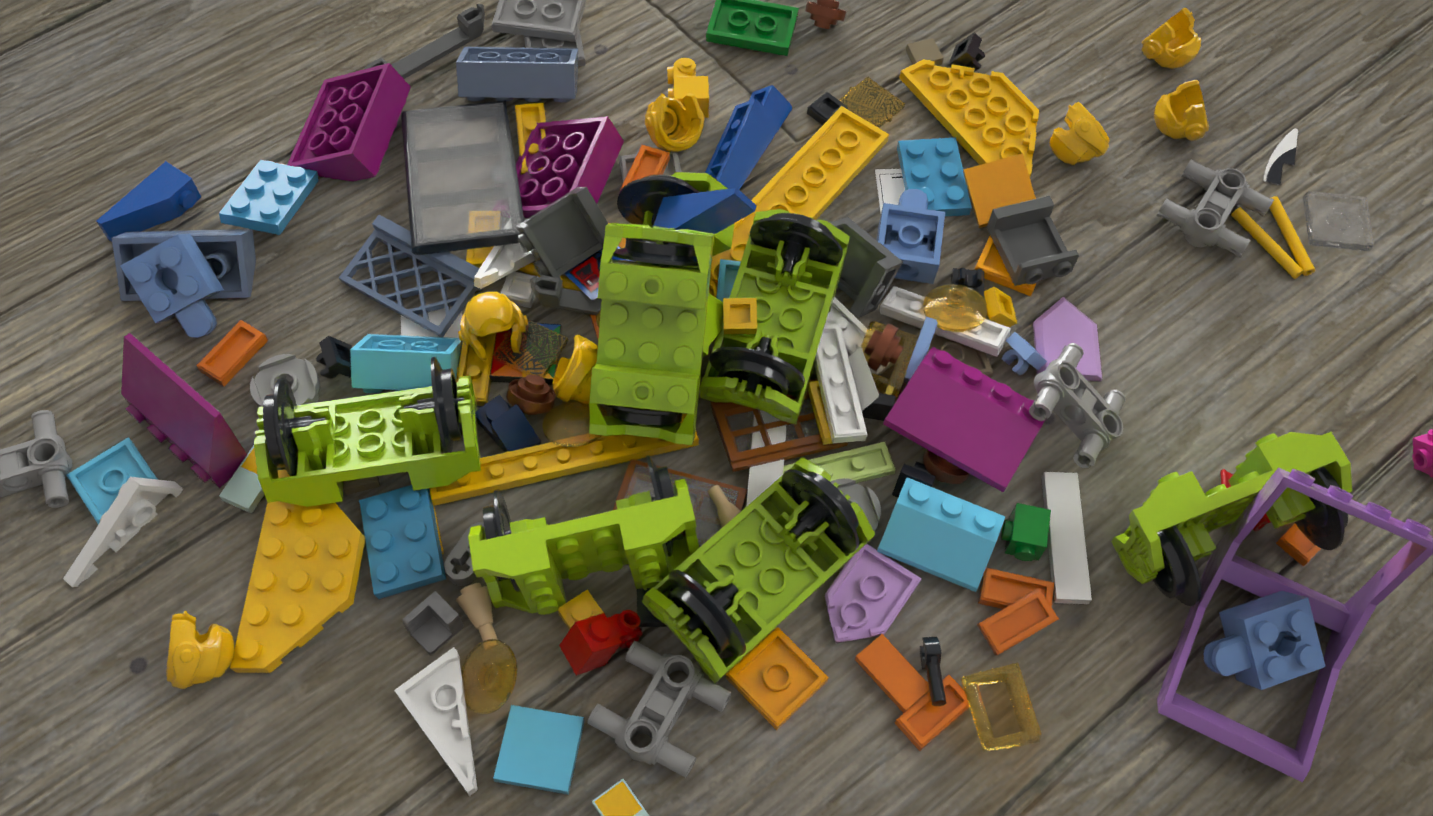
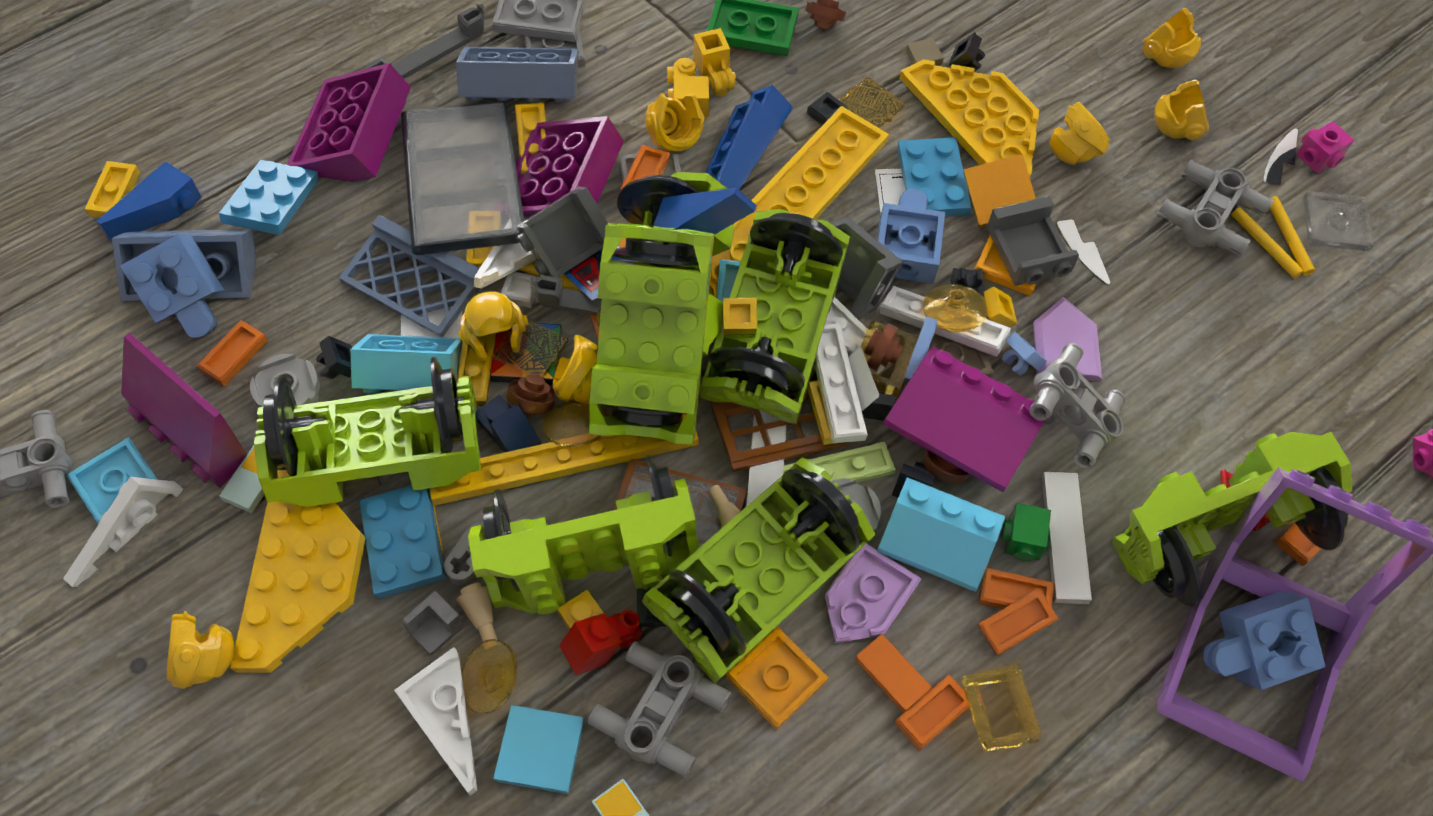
(113, 184): none -> yellow plate
(713, 59): none -> yellow brick
(930, 660): black bar -> none
(1087, 251): none -> white sticker
(1324, 147): none -> dark pink brick

